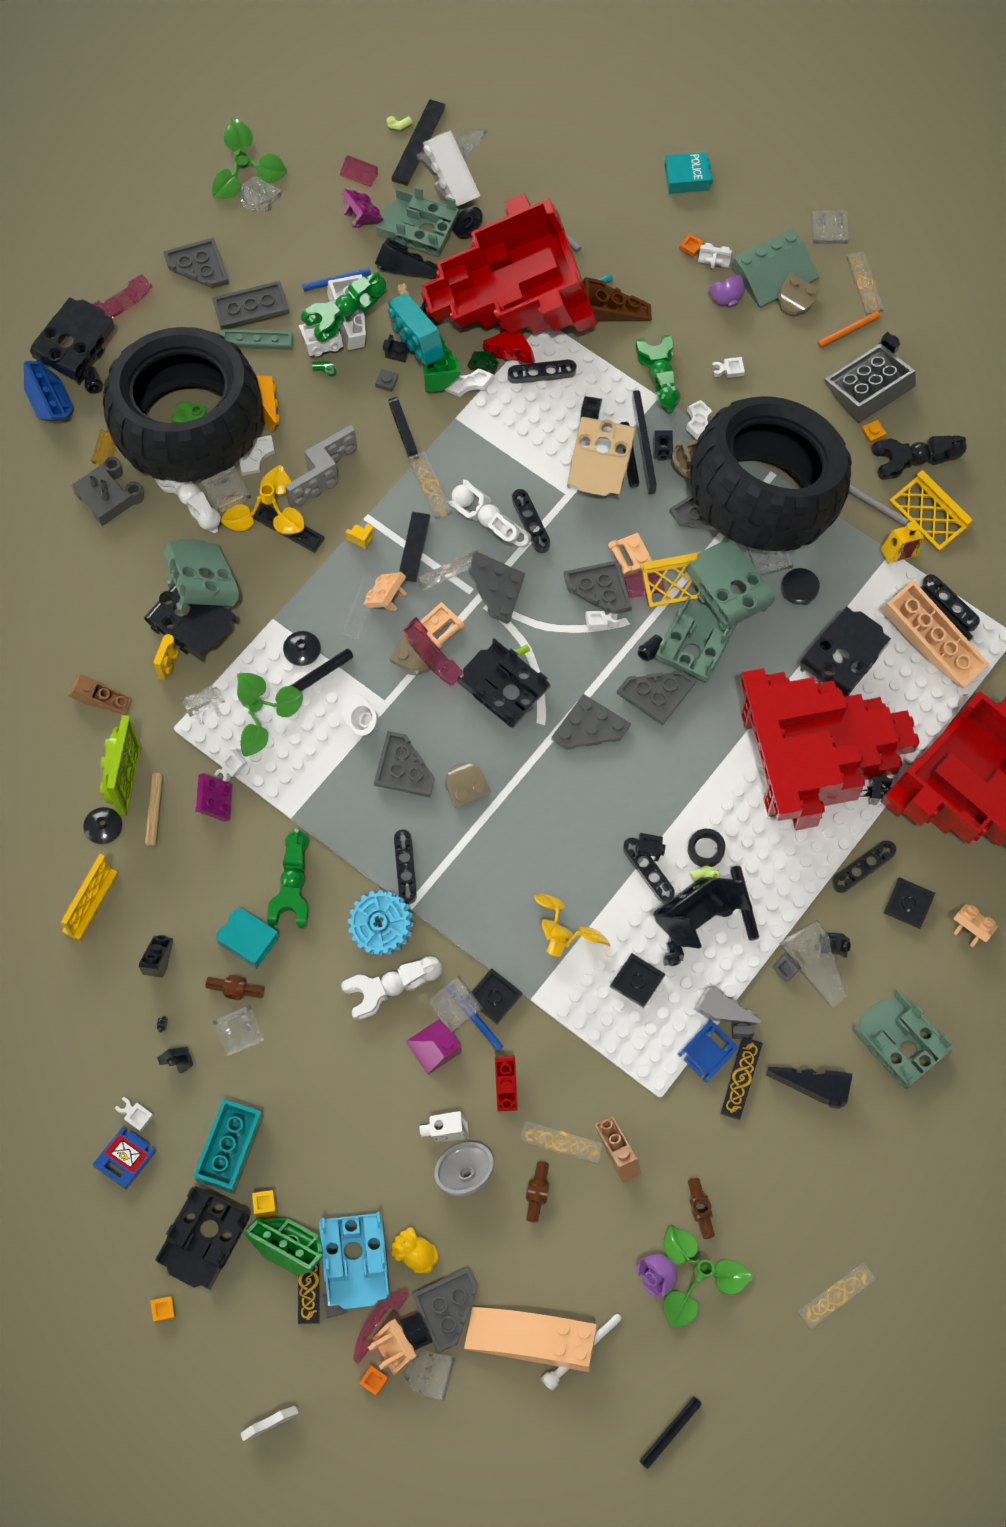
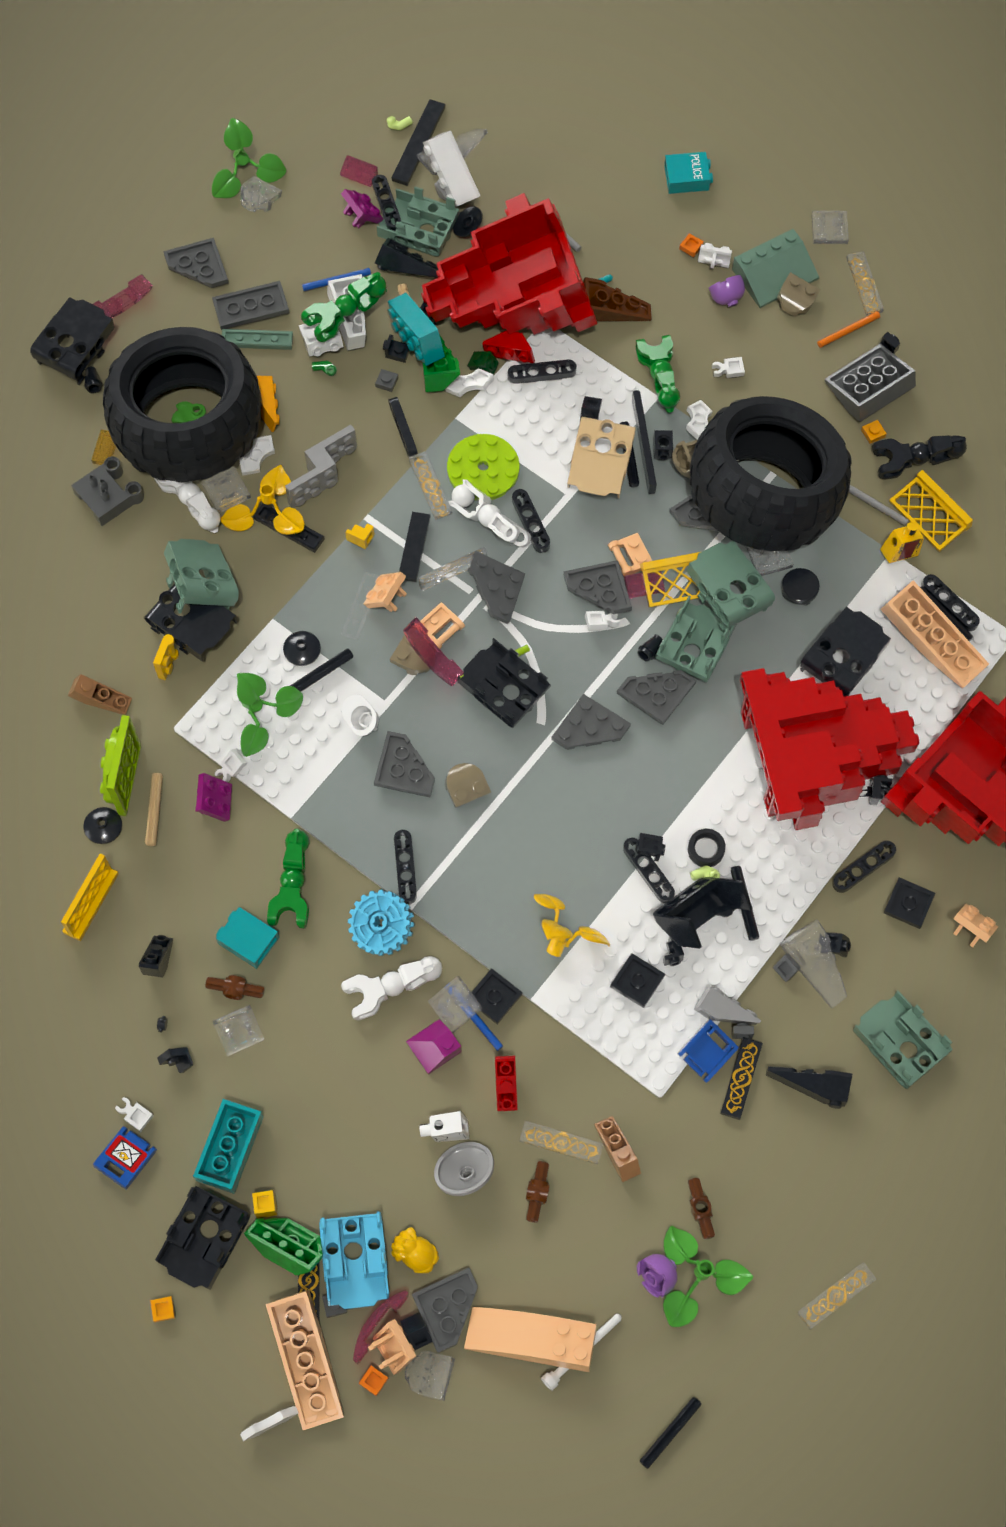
(46, 392): blue wedge -> none
(207, 699): clear plate -> none
(305, 1359): none -> light nougat slope
(386, 203): none -> black beam
(493, 452): none -> lime piece

